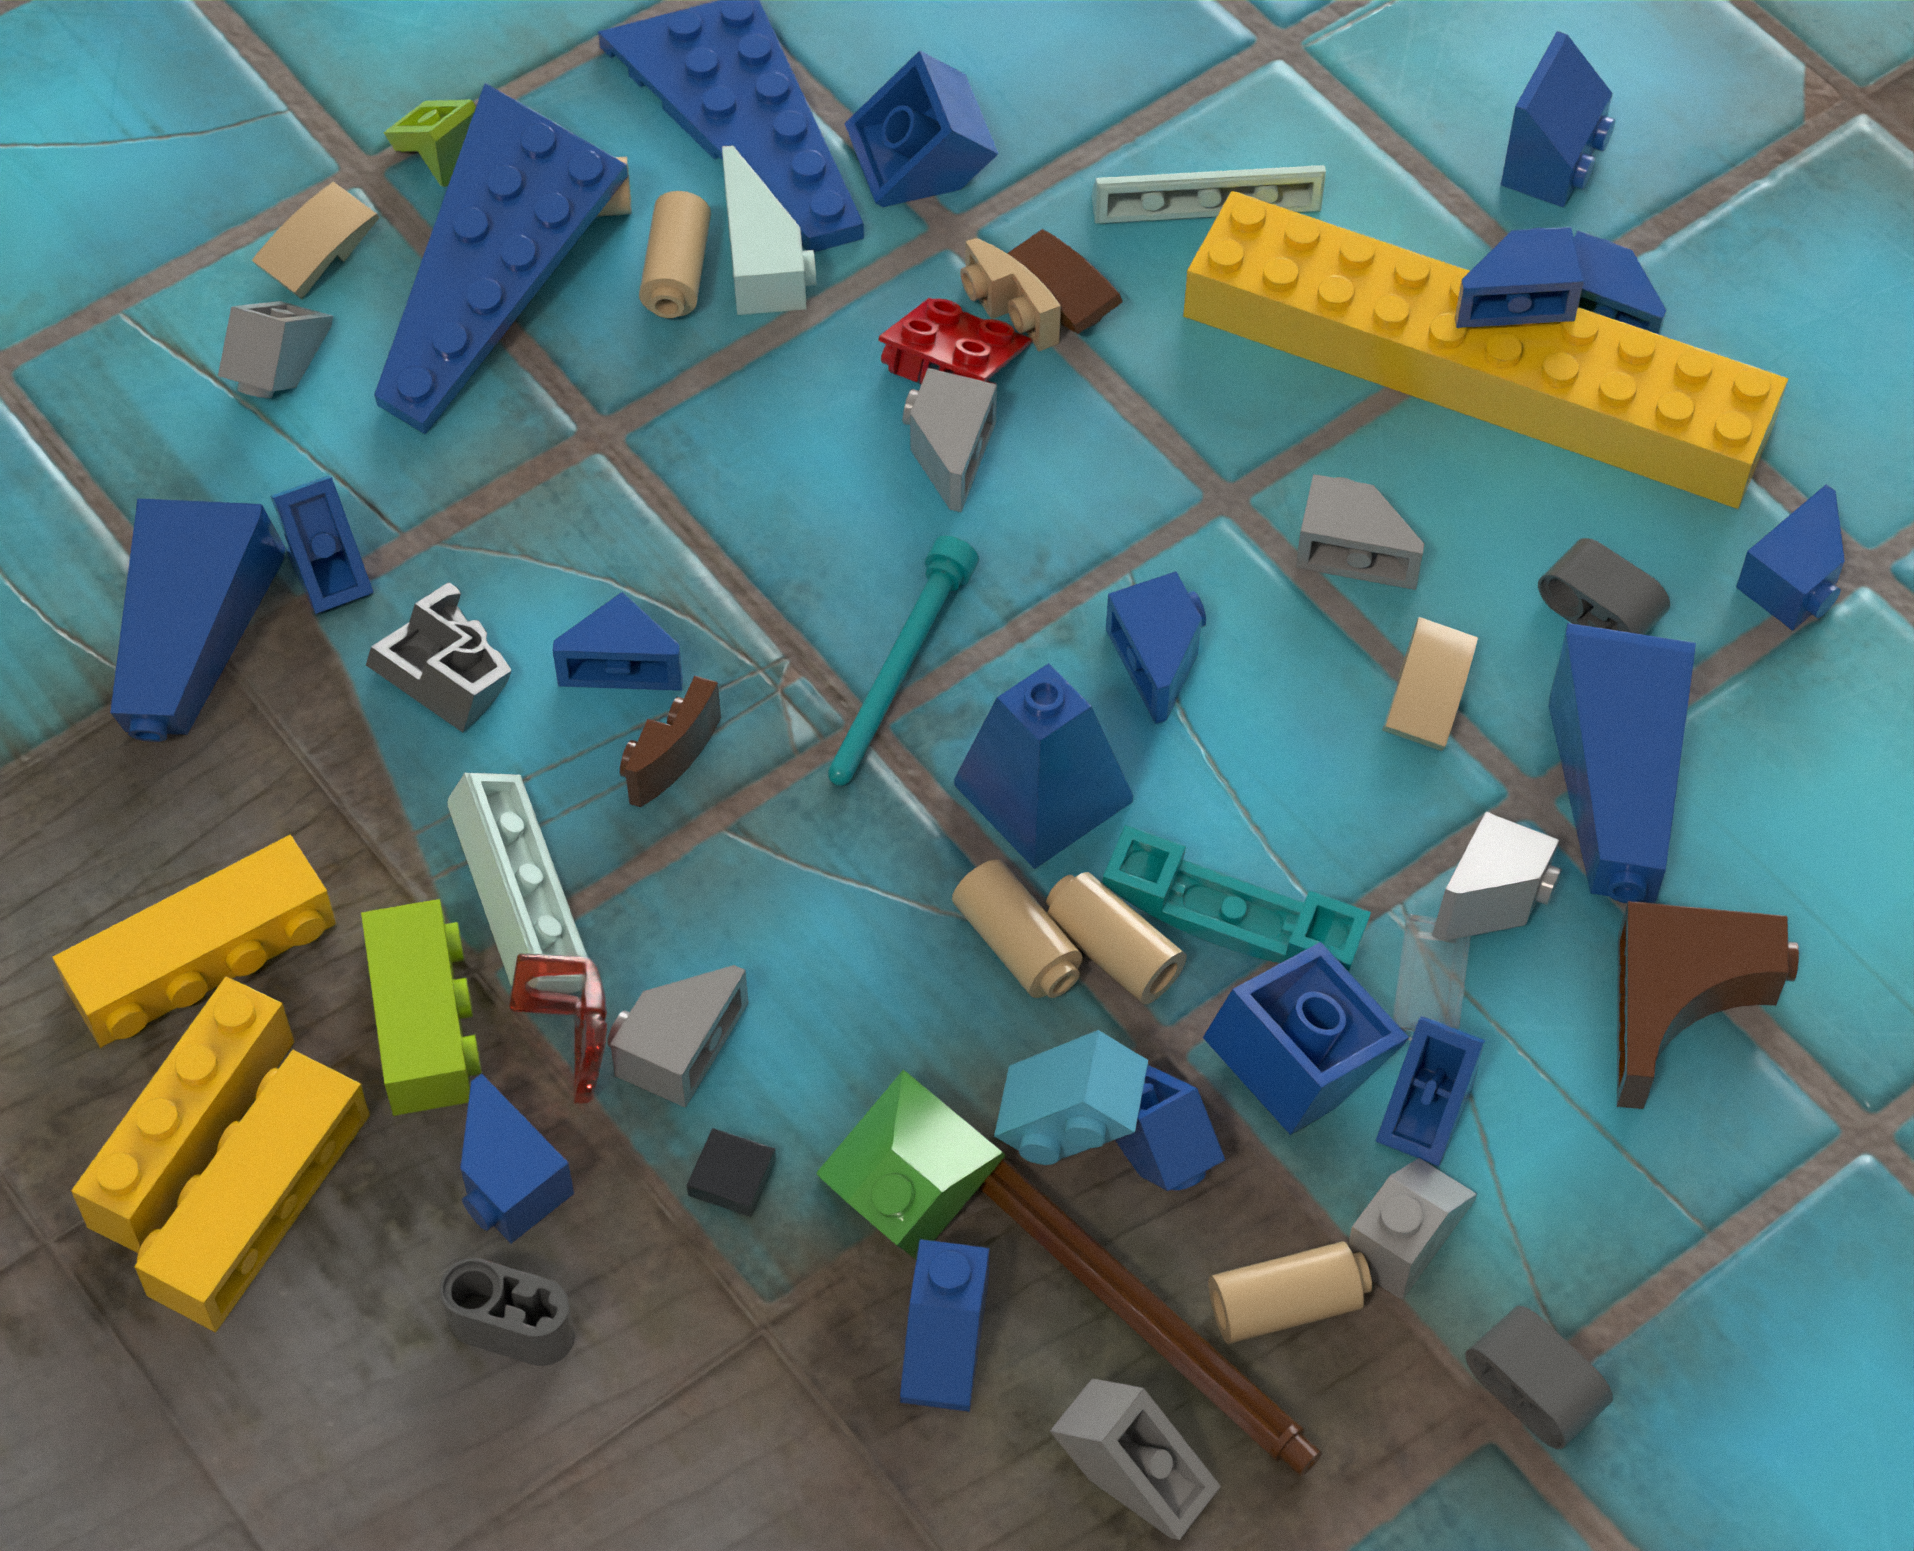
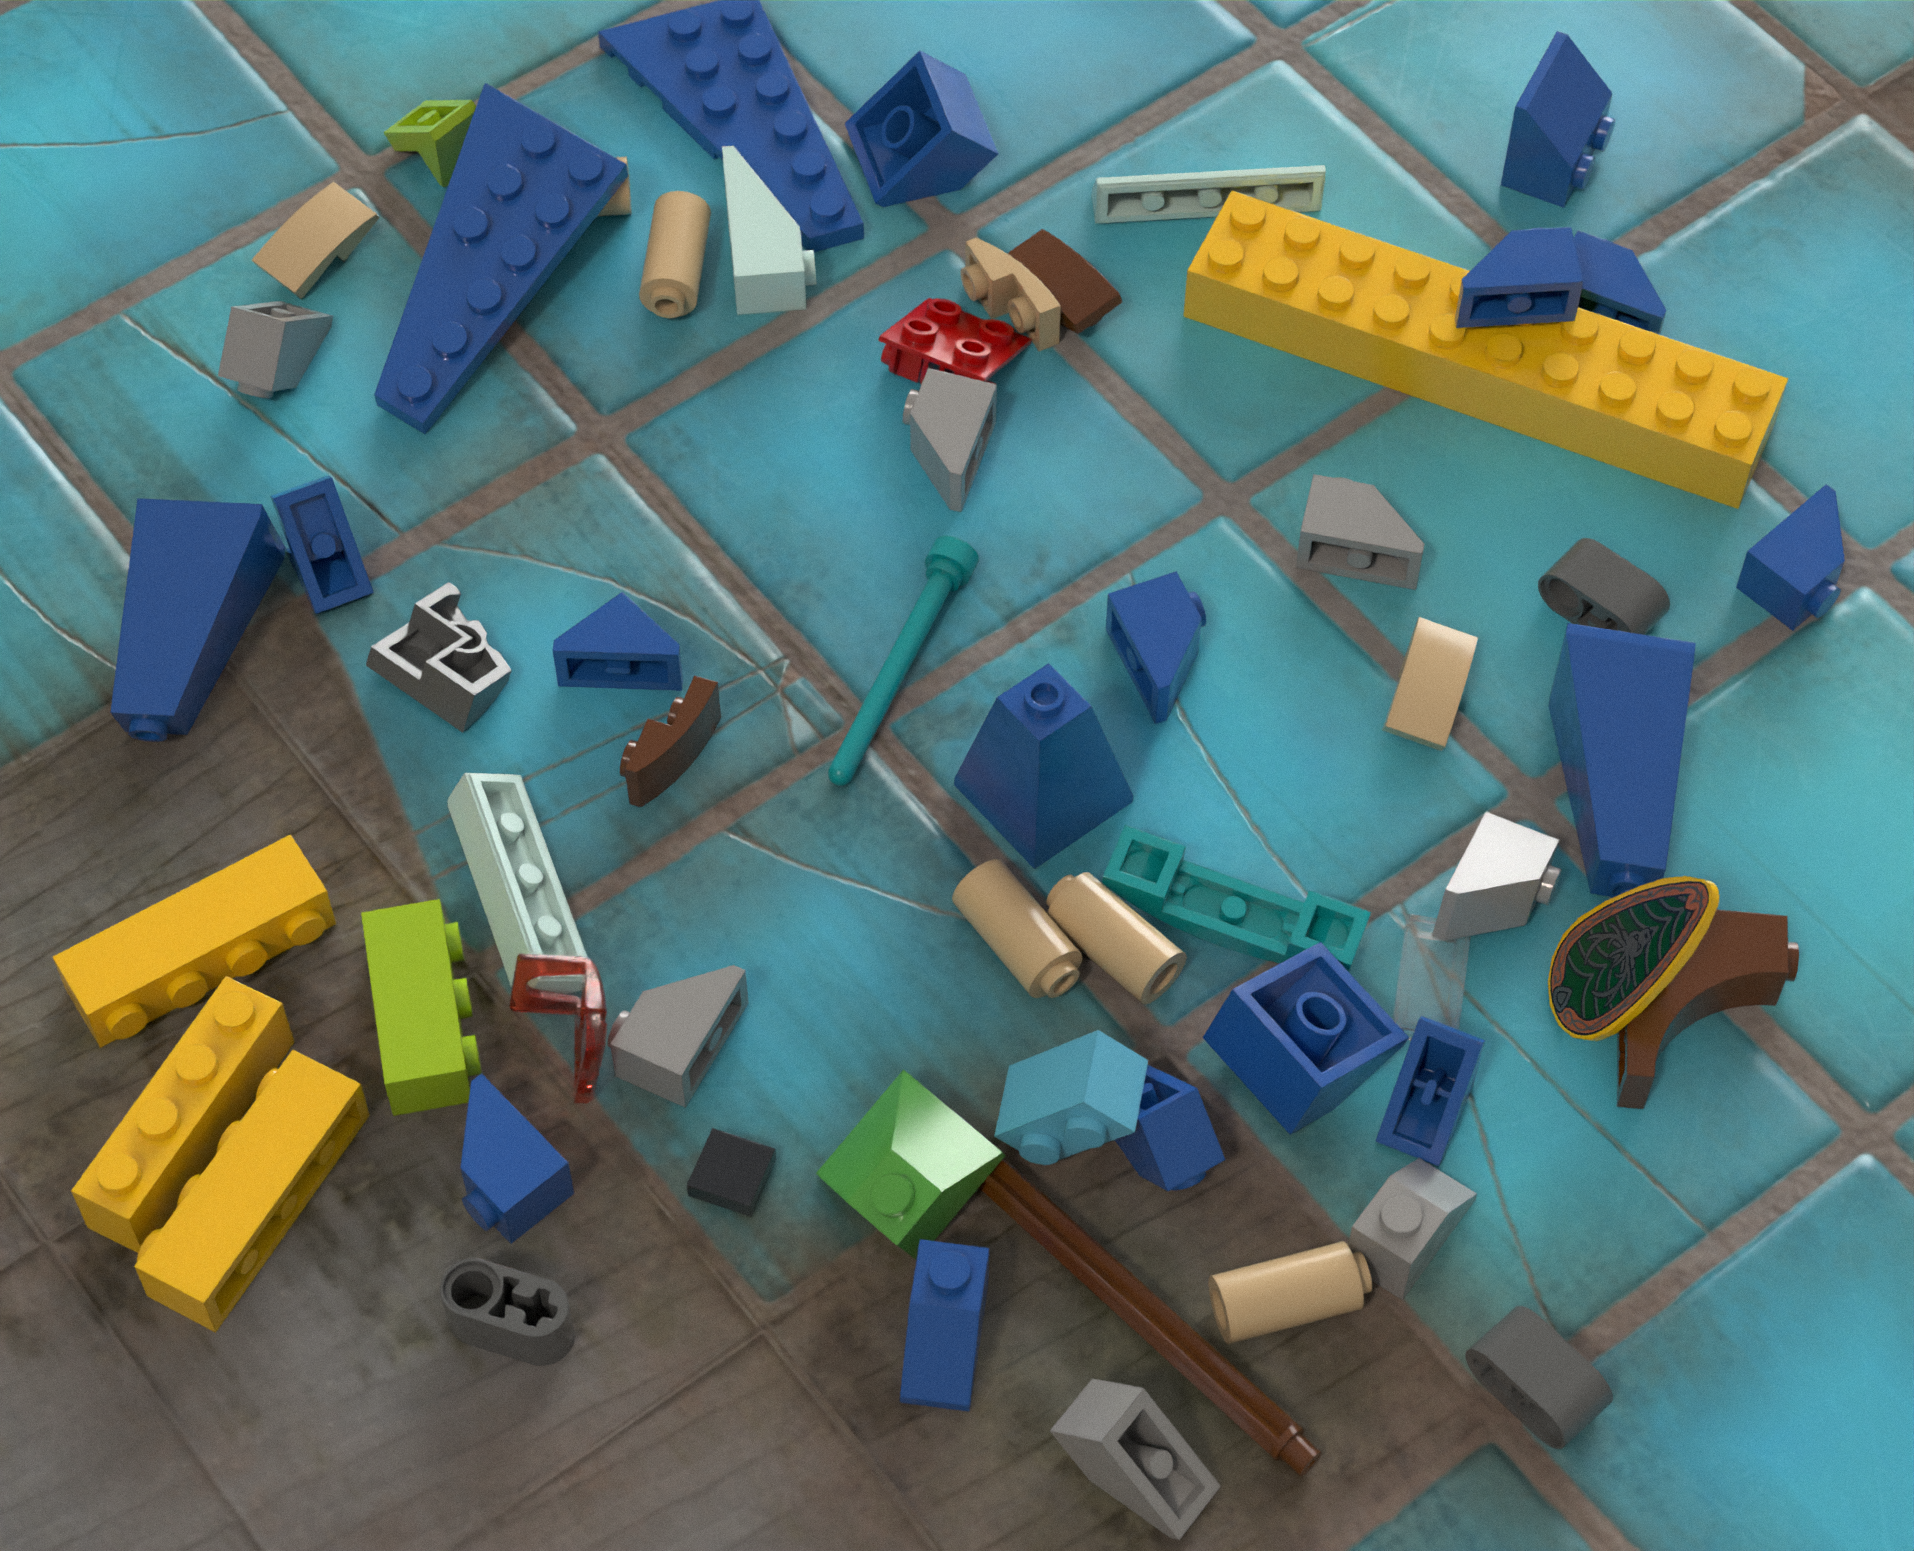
(1627, 953): none -> shield

